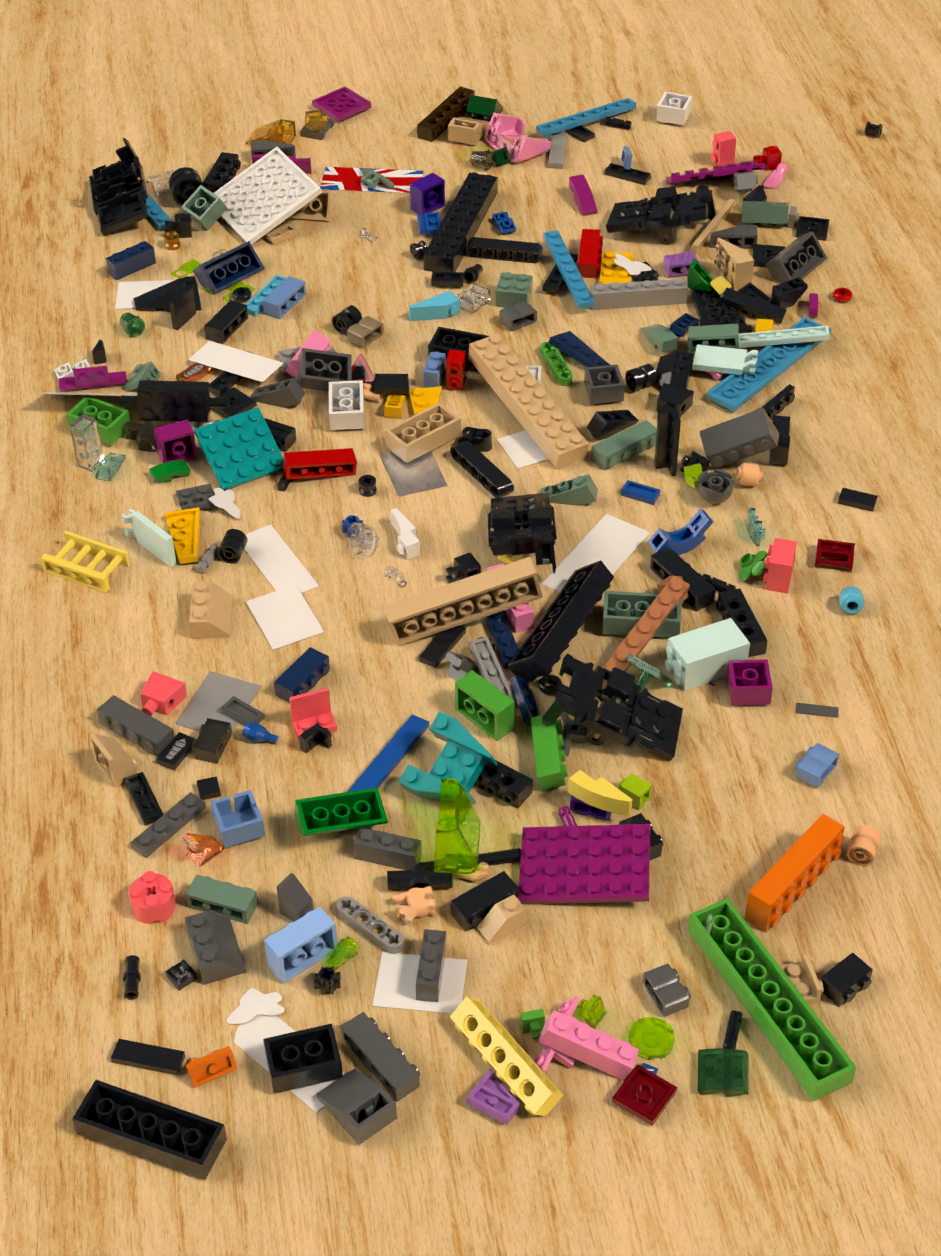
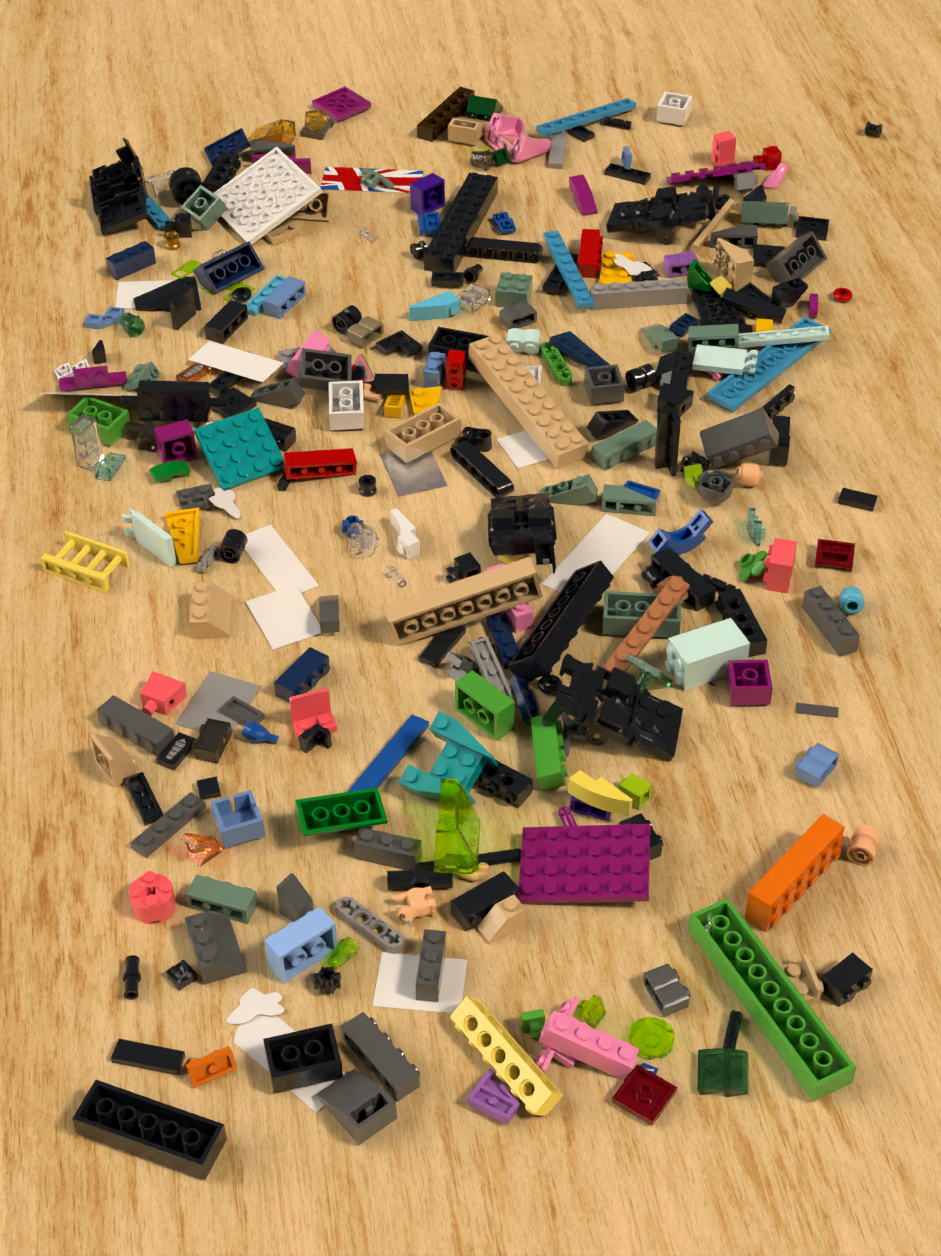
(98, 322): none -> medium blue tile
(231, 143): none -> dark blue tile
(329, 614): none -> dark grey slope
(399, 341): none -> black plate
(524, 340): none -> light aqua brick
(626, 501): none -> sand green slope
(651, 575): none -> black bush
(719, 201): none -> black piece
(830, 621): none -> dark grey brick

